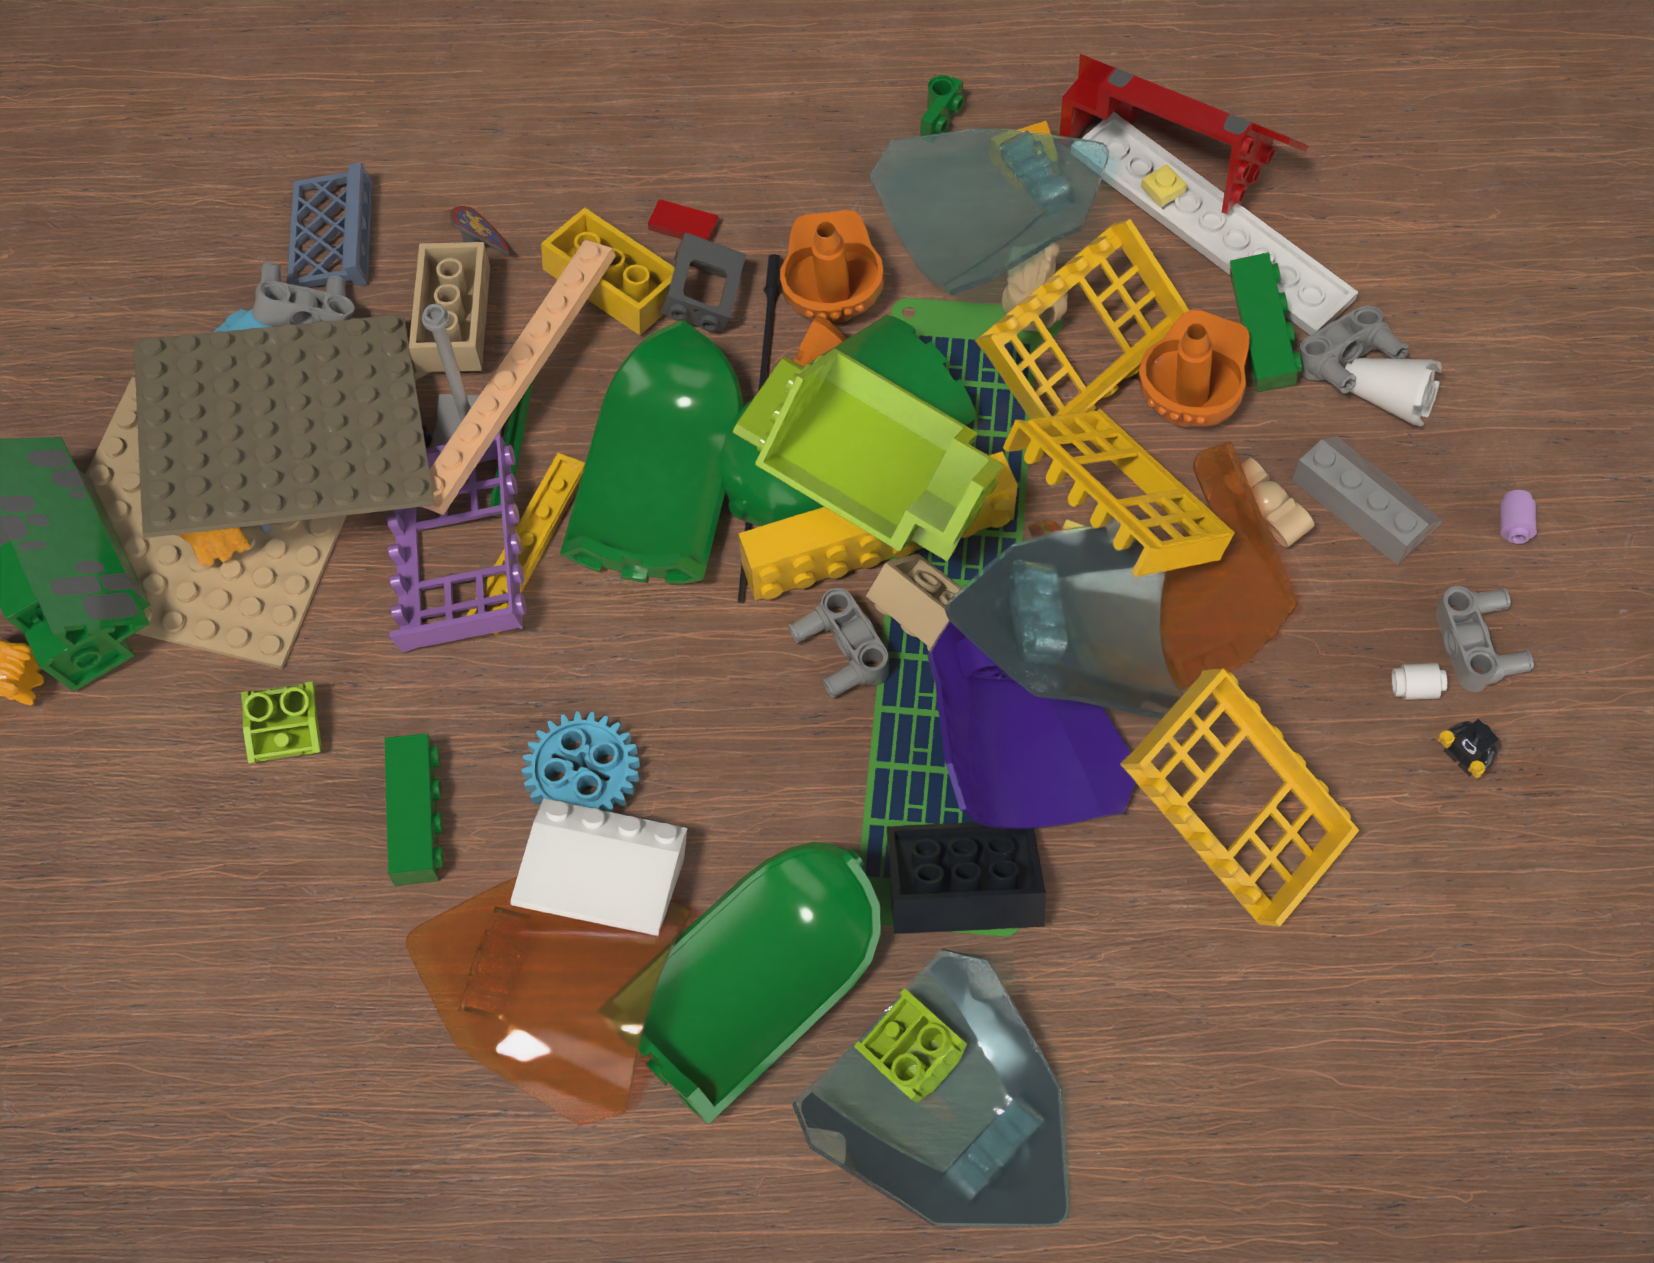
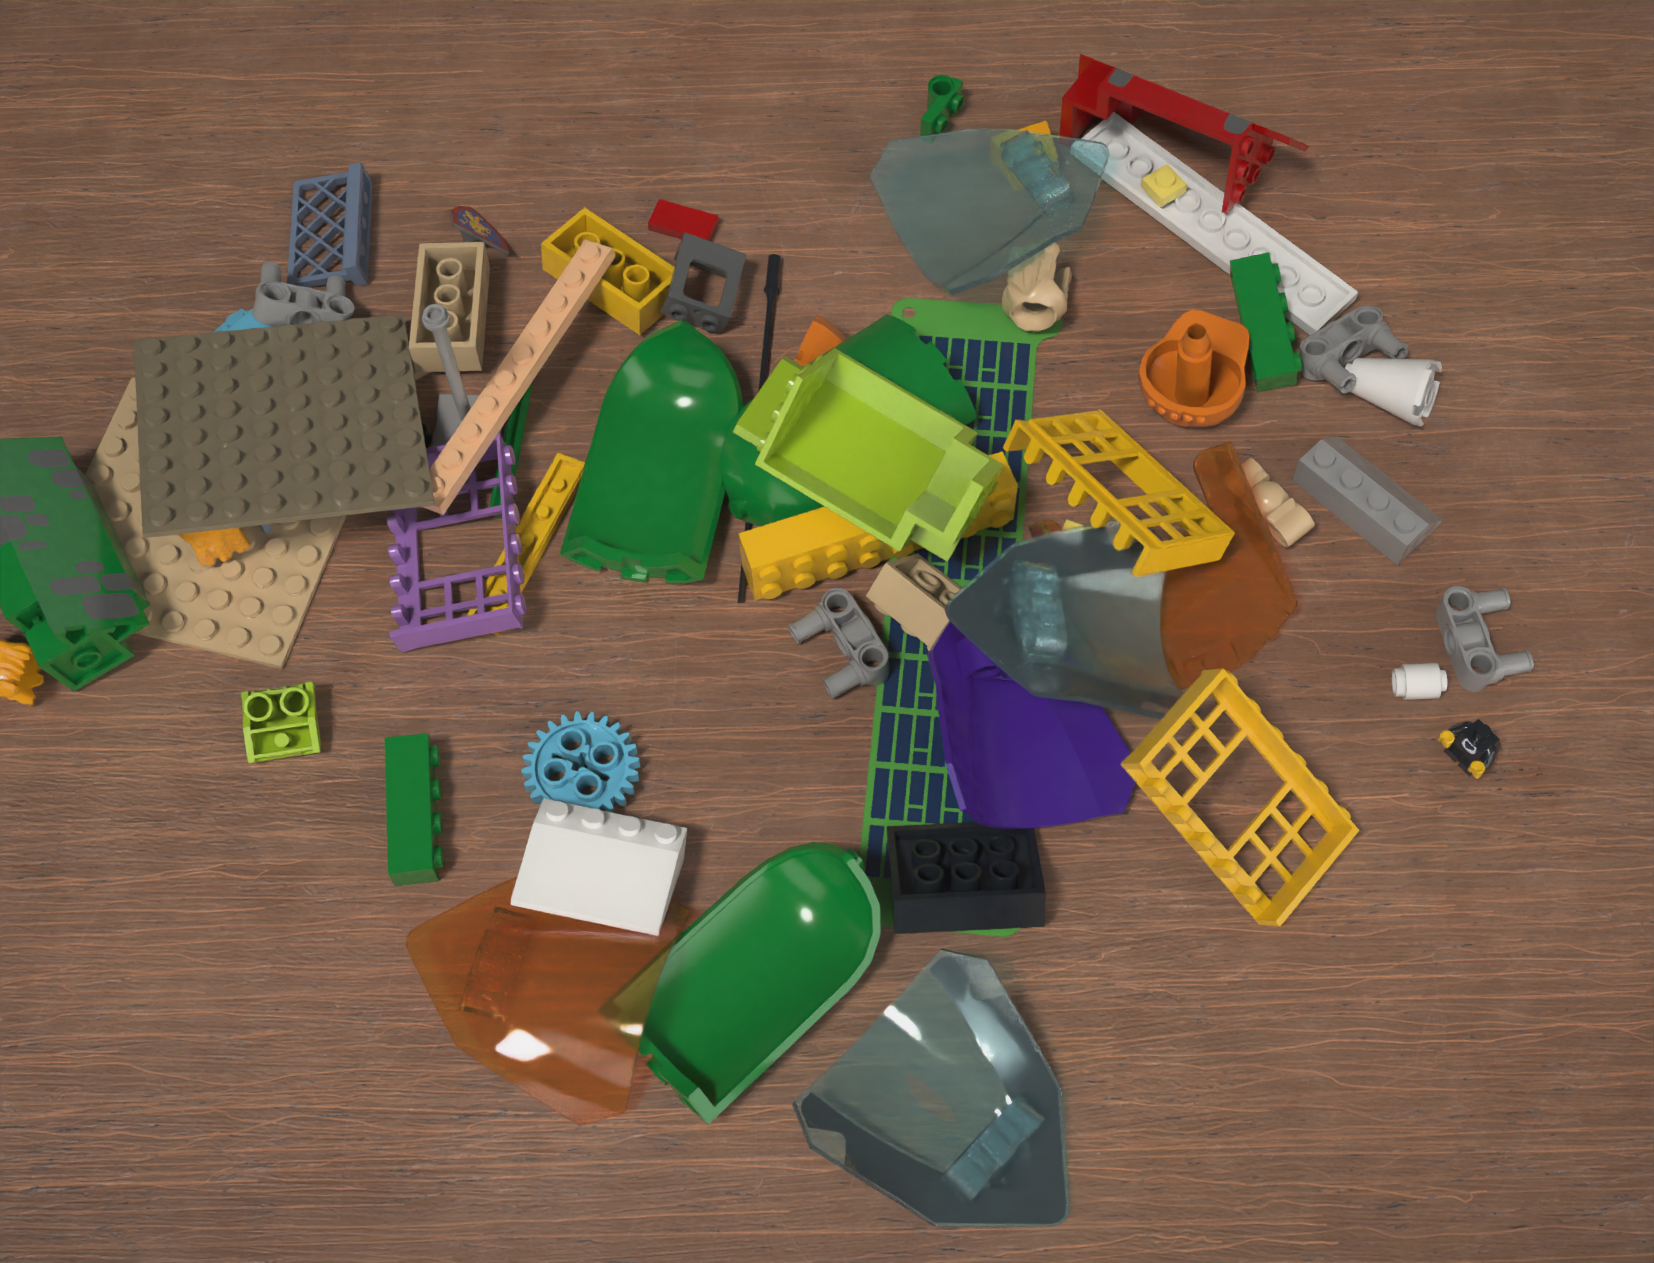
(831, 267): orange piece -> none
(912, 1047): lime slope -> none
(1073, 272): yellow window -> none
(1518, 516): lavender brick -> none

